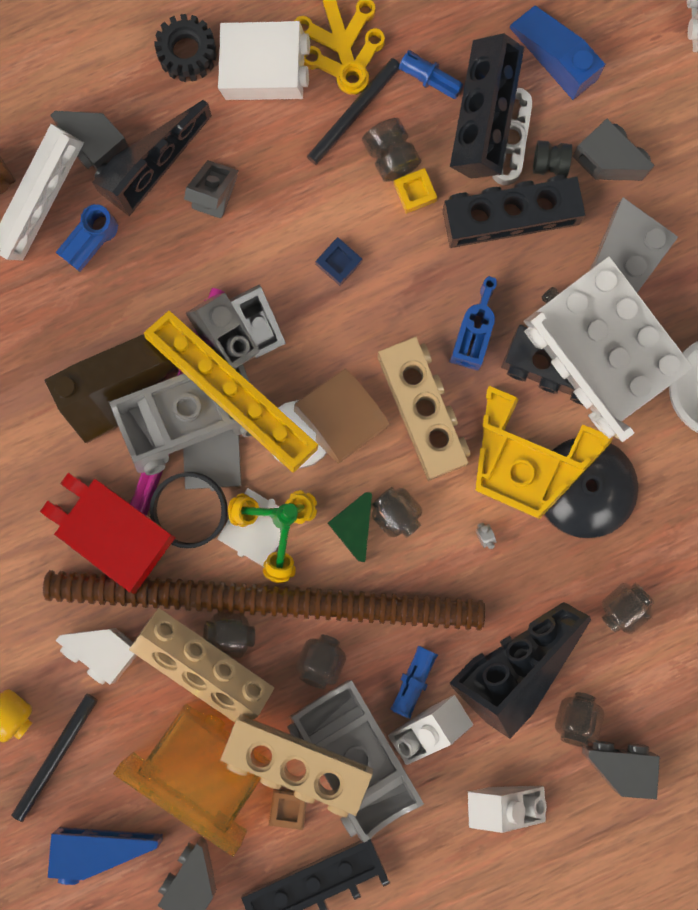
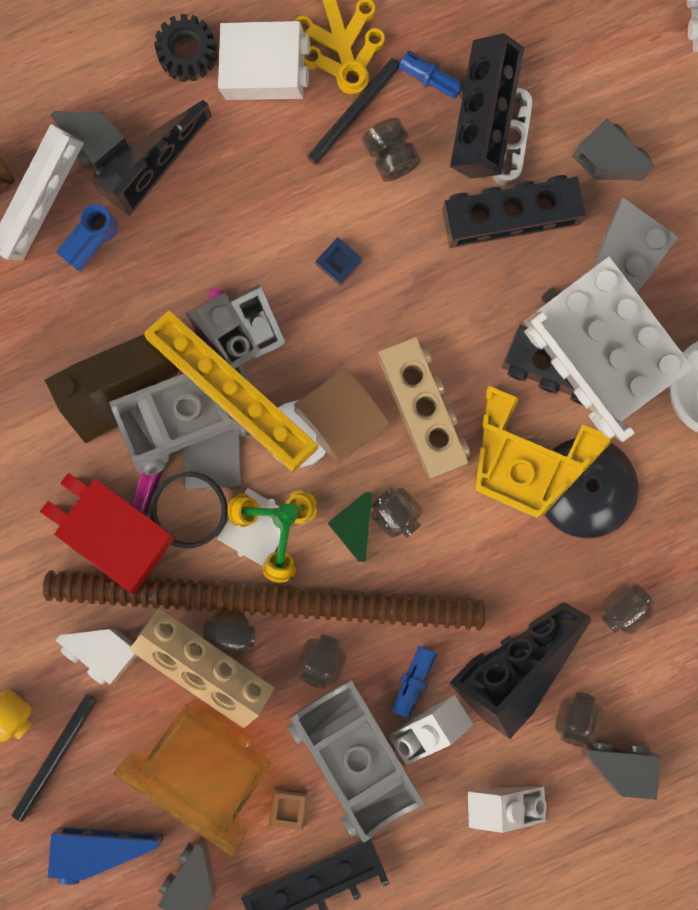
(211, 188): dark grey slope -> none
(318, 761): tan brick -> none
(415, 190): yellow tile -> none
(468, 332): blue piece -> none
(486, 535): light grey piece -> none
(555, 158): pearl dark grey wheel -> none
(559, 51): blue slope -> none

